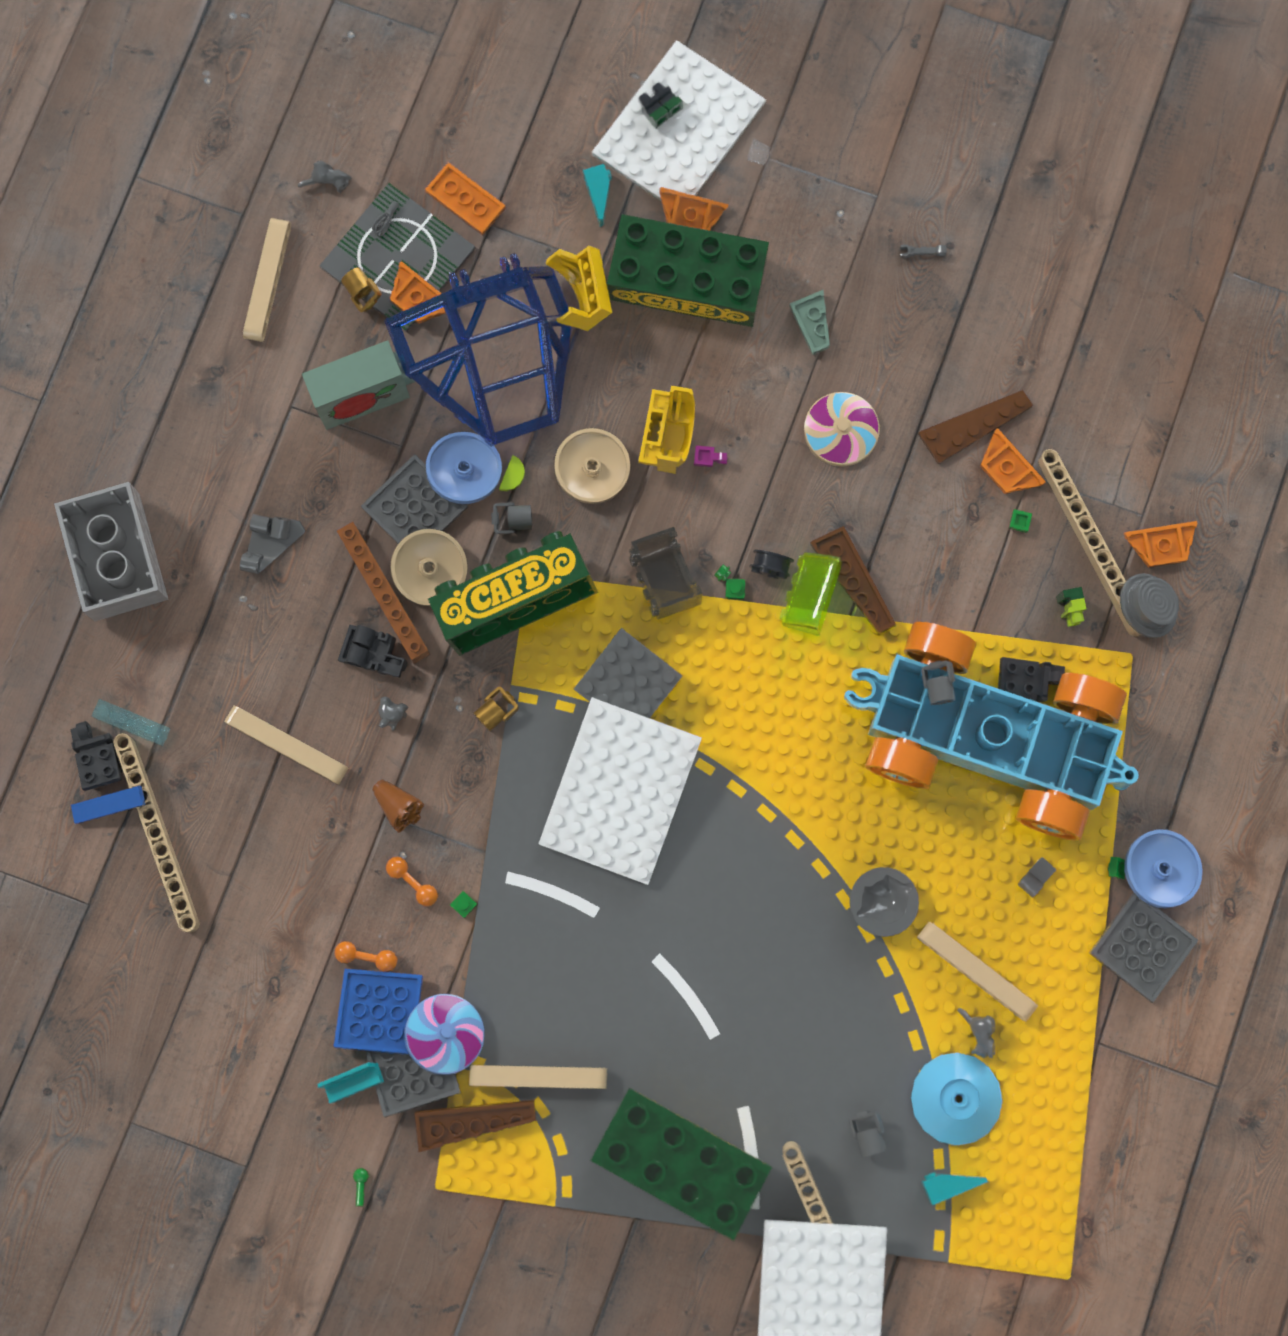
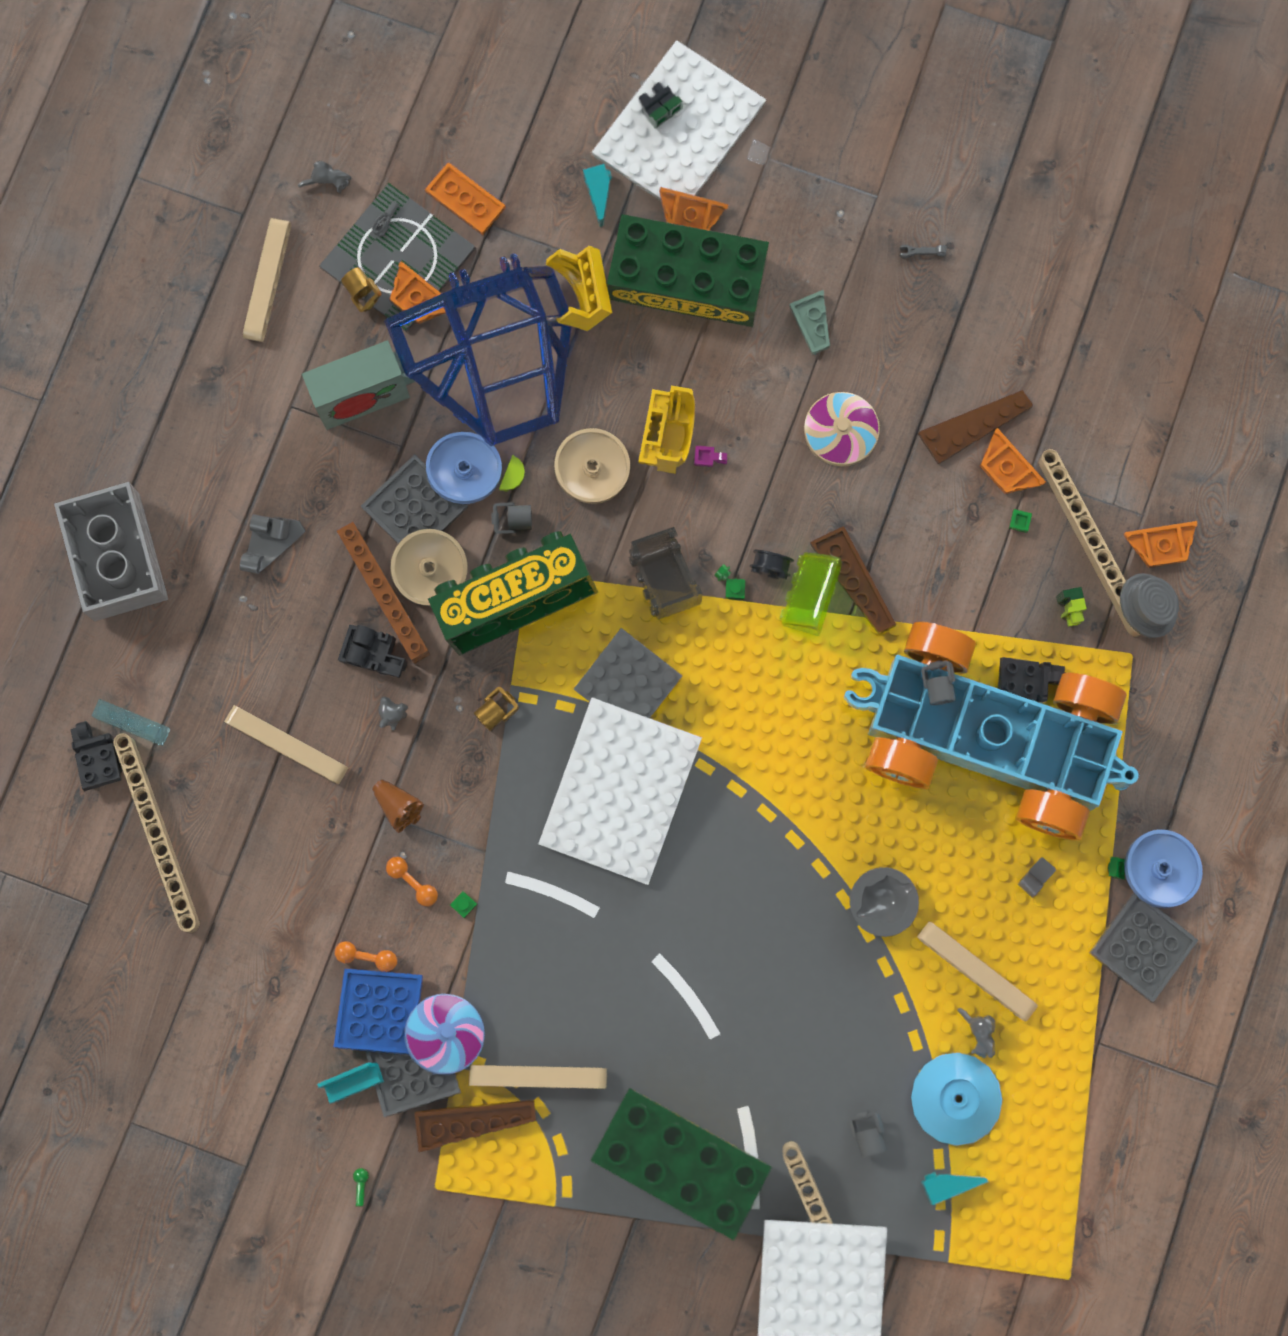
(108, 804): blue tile -> none

